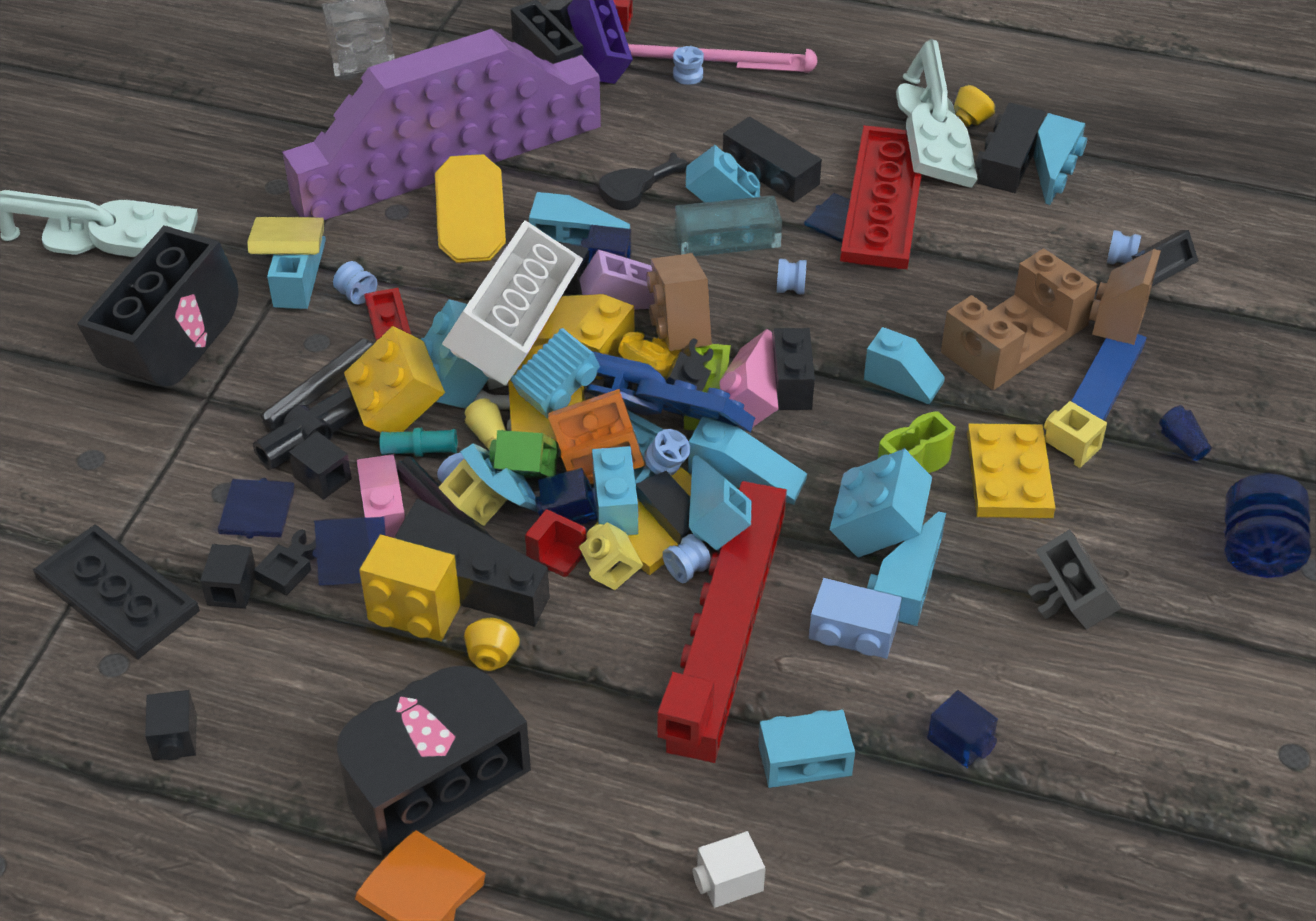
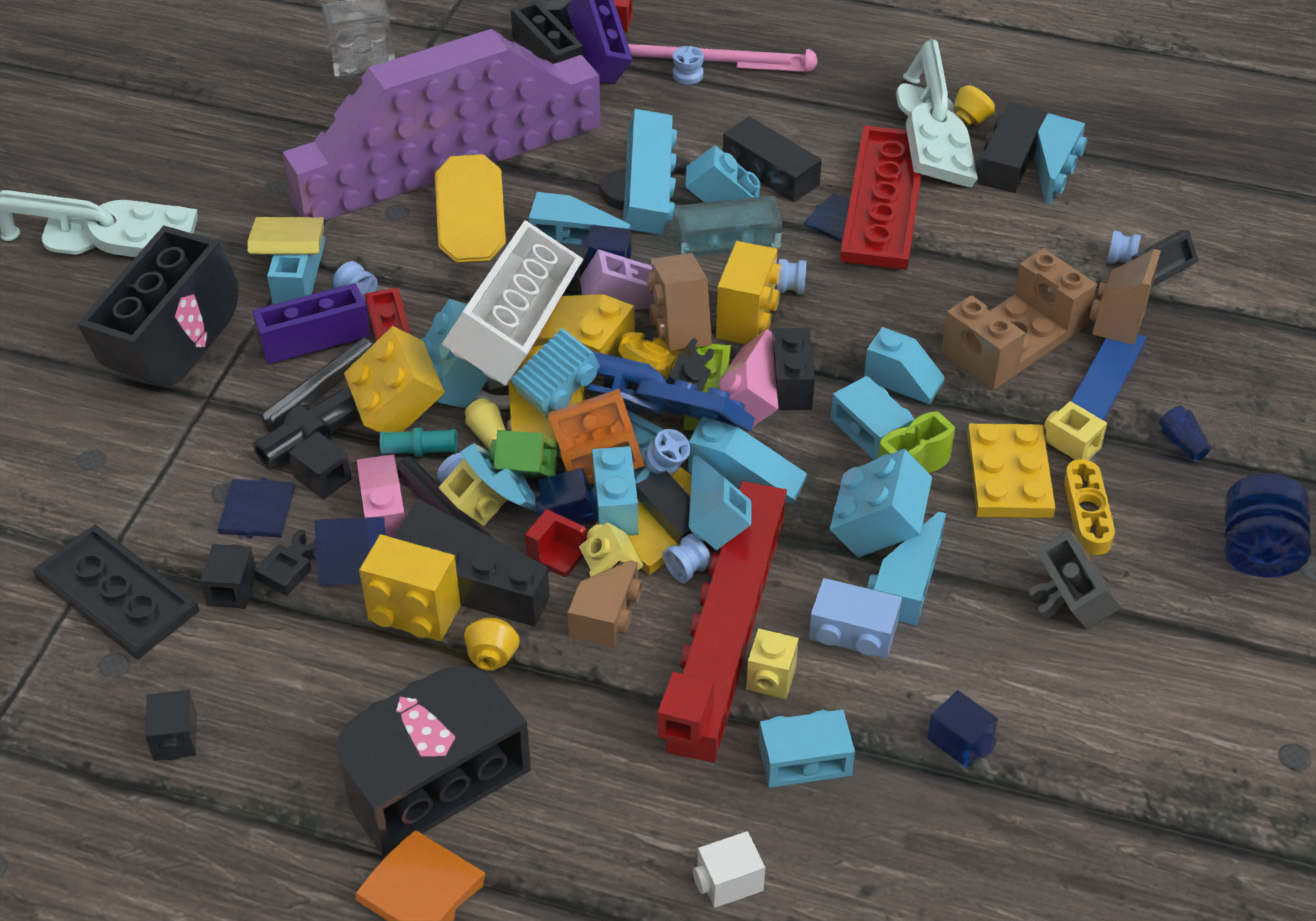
(311, 323): none -> dark purple brick
(603, 605): none -> medium nougat slope
(648, 172): none -> medium azure brick
(747, 292): none -> yellow brick
(772, 663): none -> light yellow brick
(867, 414): none -> medium azure brick
(1093, 493): none -> yellow beam

